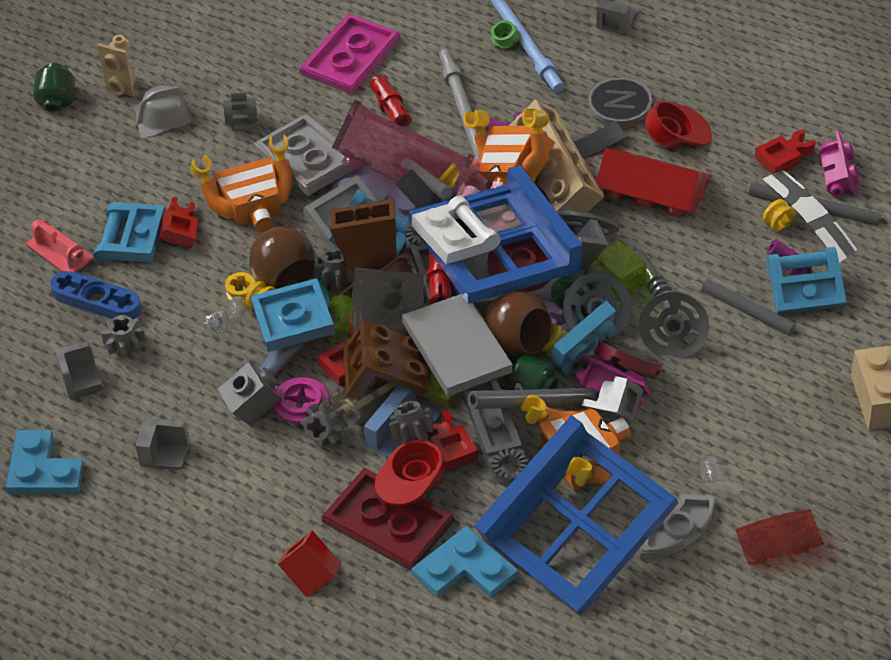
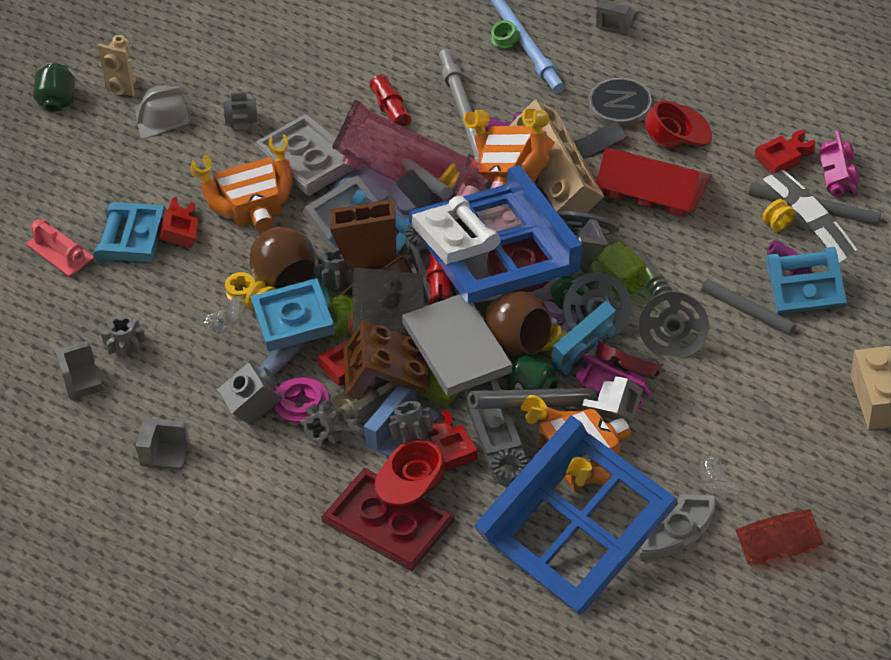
(35, 472): dark azure plate -> none
(87, 286): blue beam -> none
(309, 563): red panel -> none
(350, 53): dark pink tile -> none
(464, 556): dark azure plate -> none

